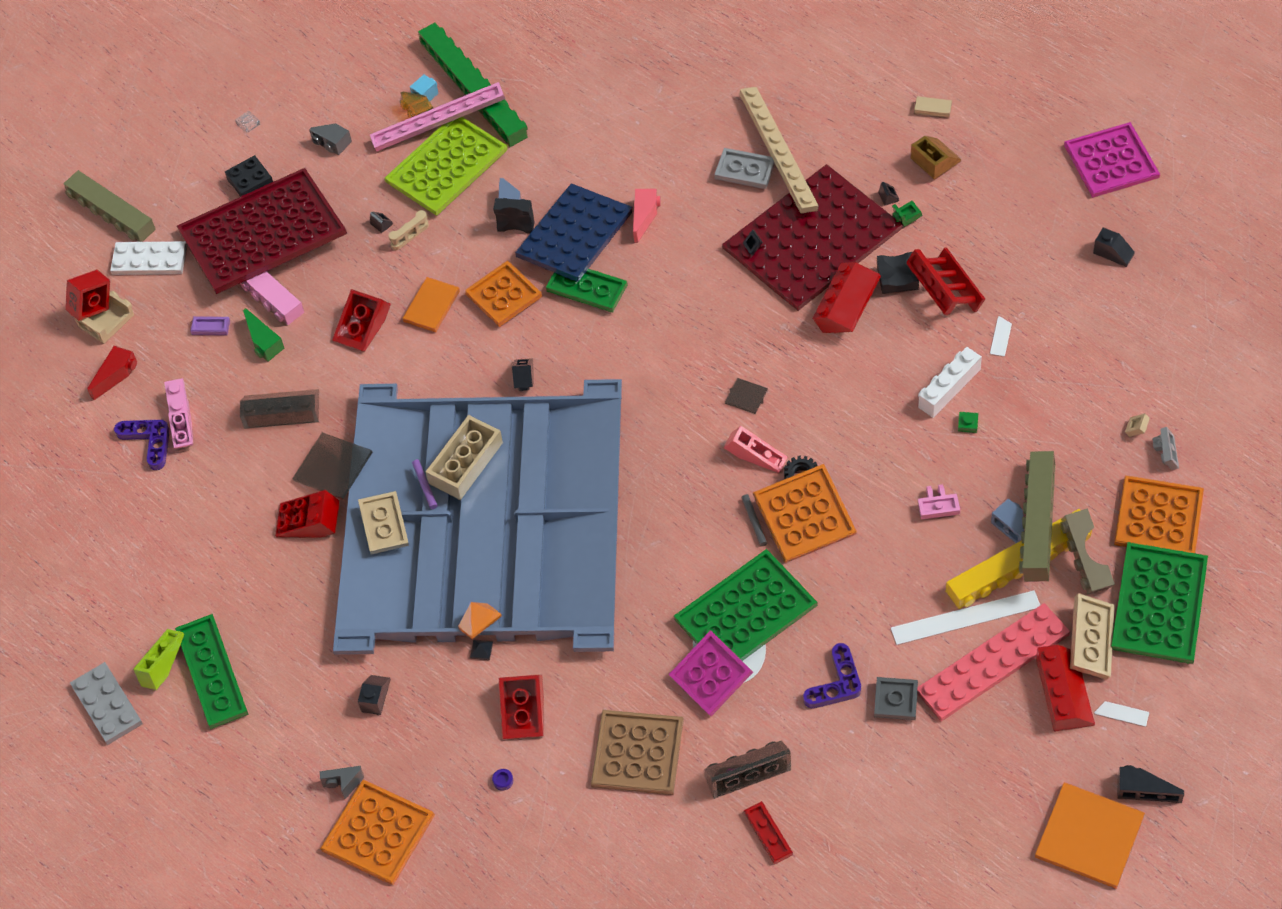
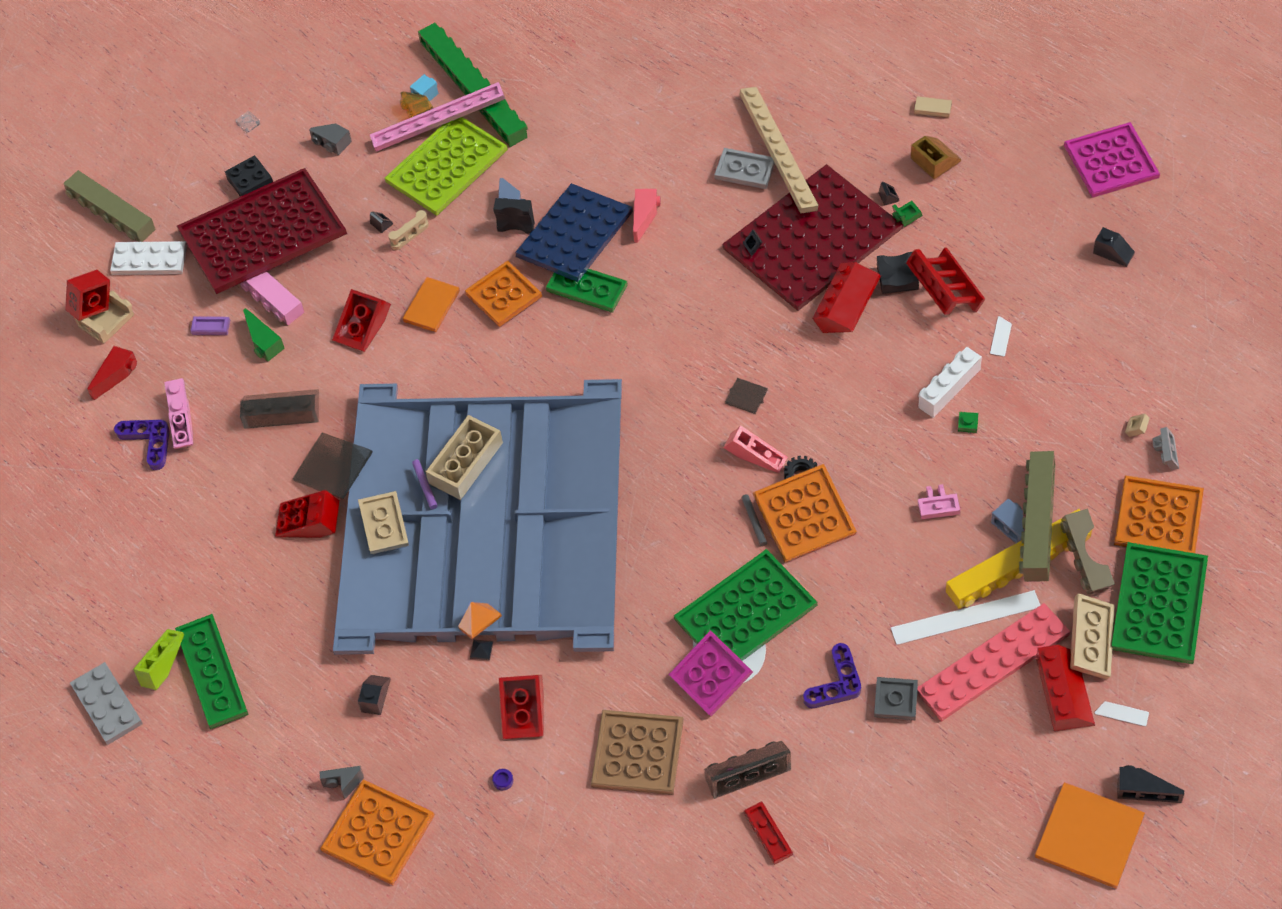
(523, 374): black slope -> none

